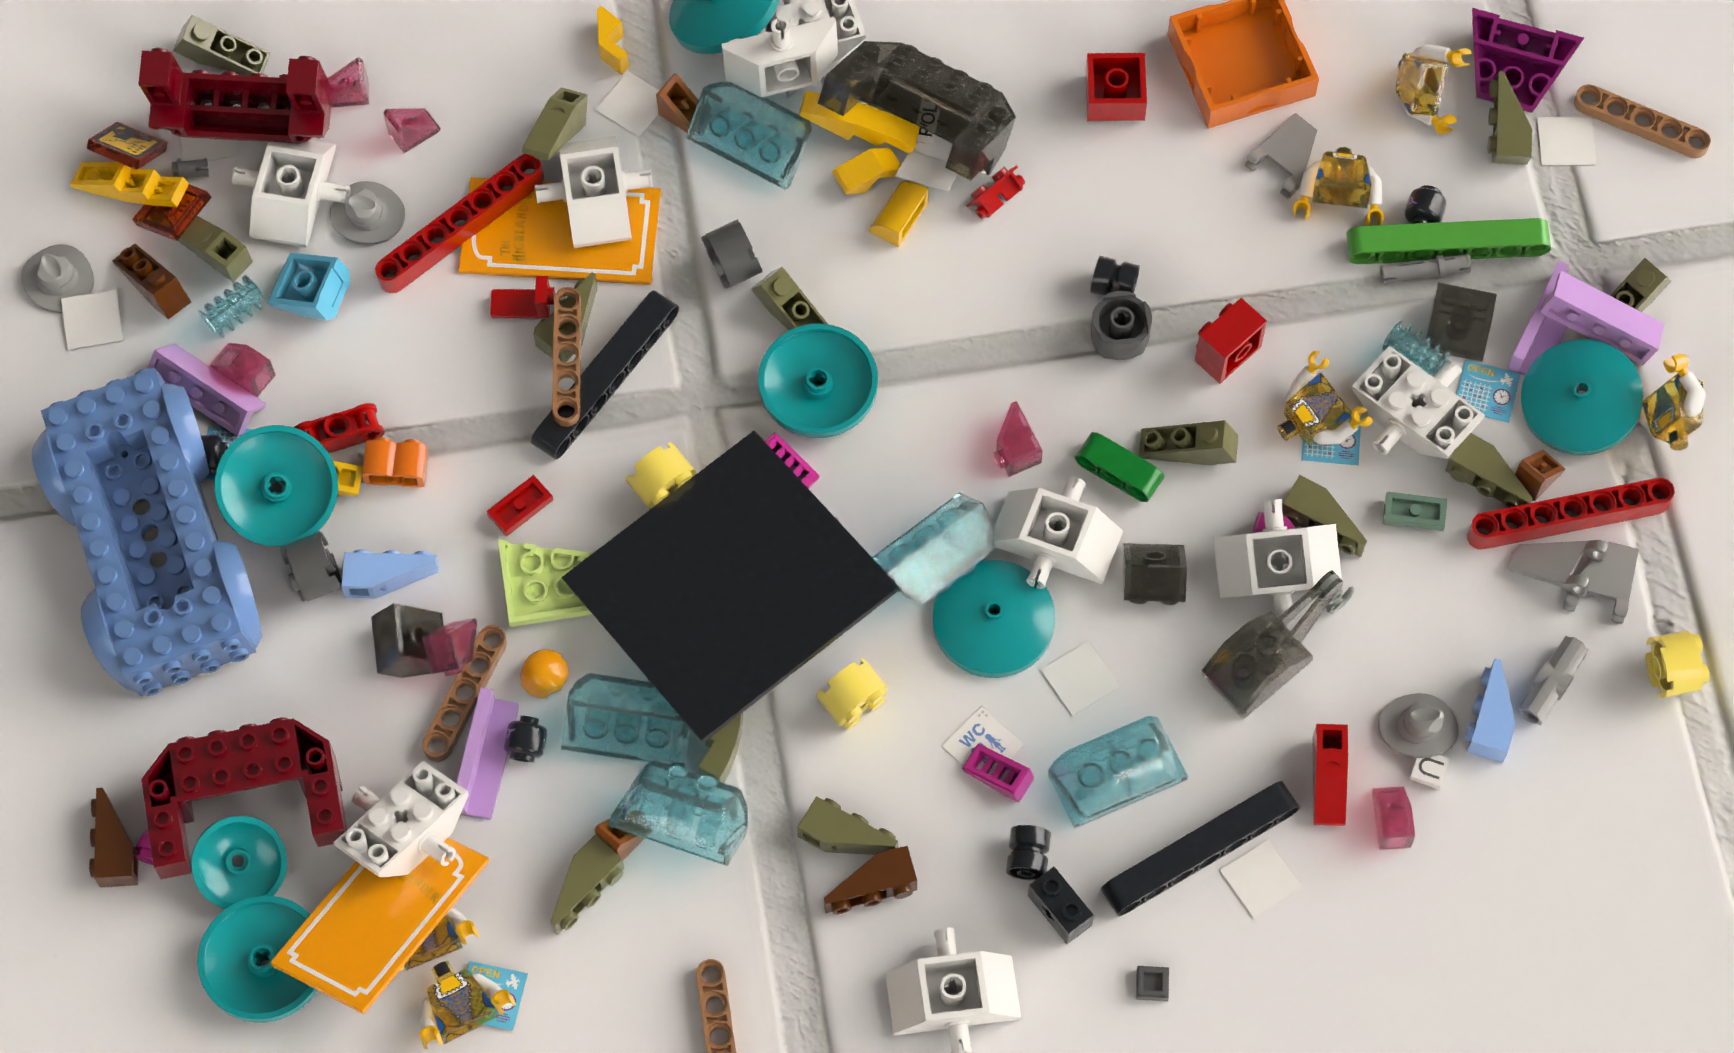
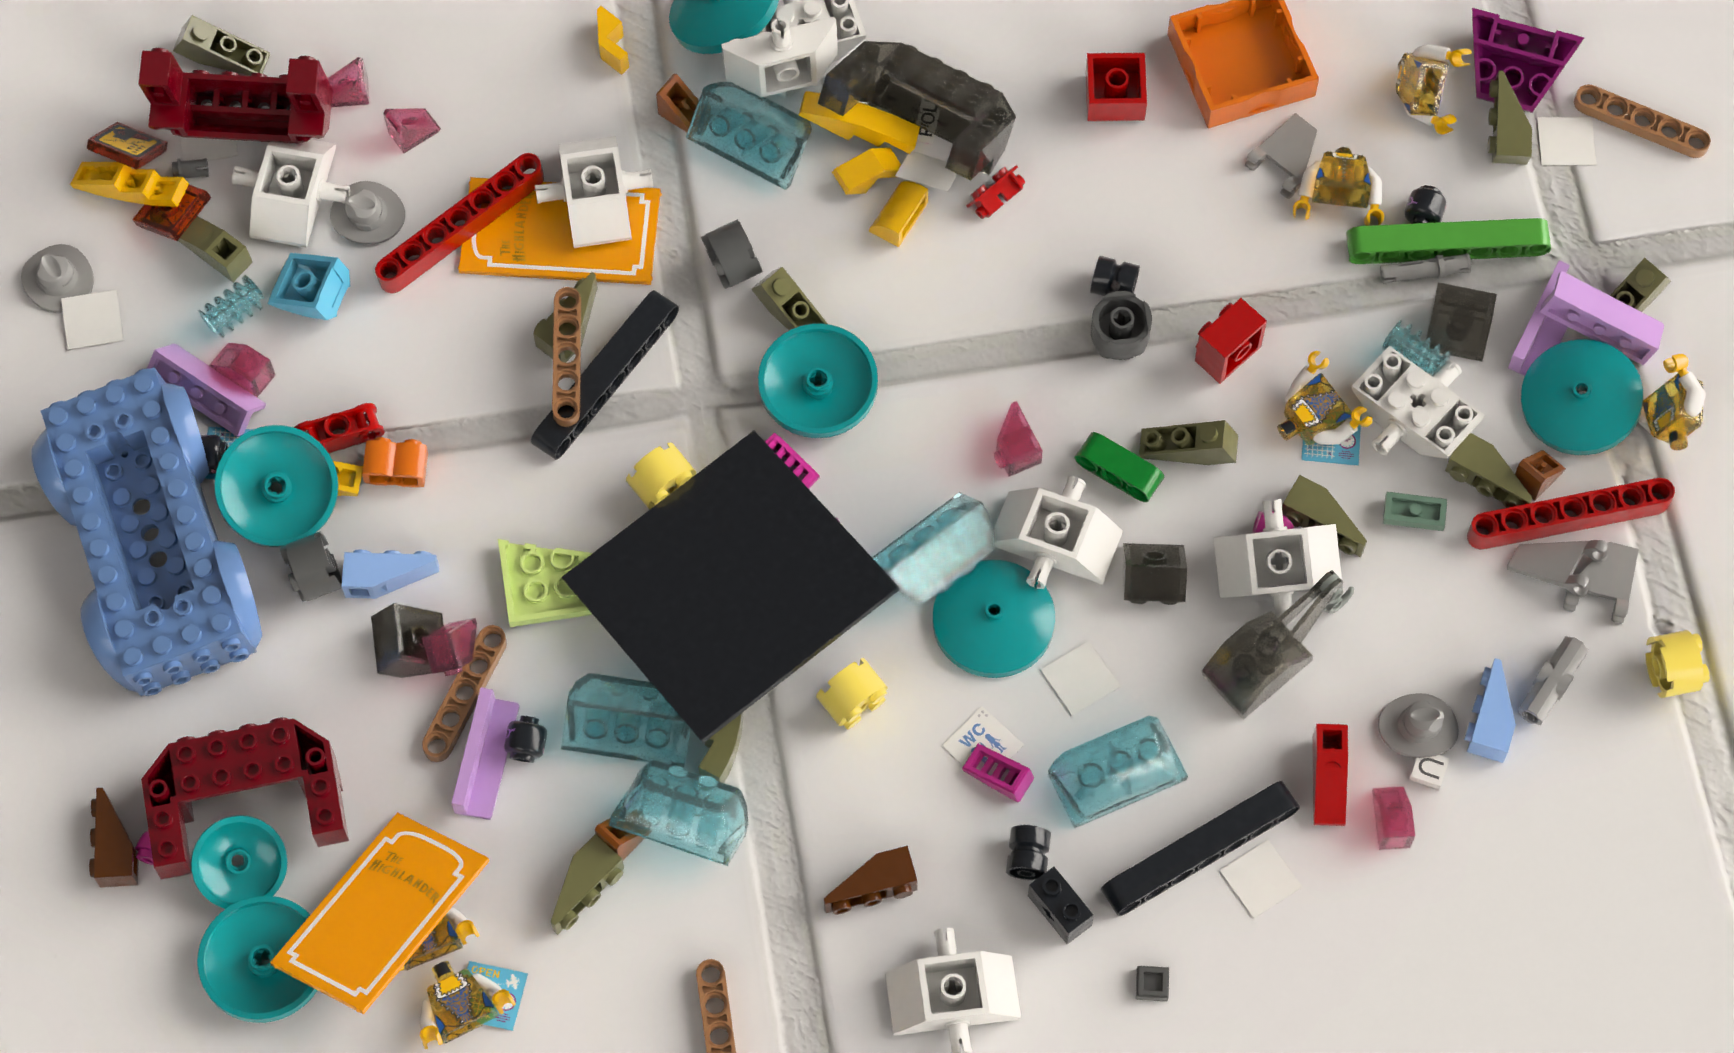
(152, 281): reddish brown slope -> none
(405, 823): white slope -> none
(519, 505): red plate -> none
(523, 302): red bracket -> none
(544, 673): light orange hair -> none
(557, 124): olive slope -> none
(631, 104): white sticker -> none
(840, 832): olive slope -> none
(1489, 389): medium azure sticker -> none

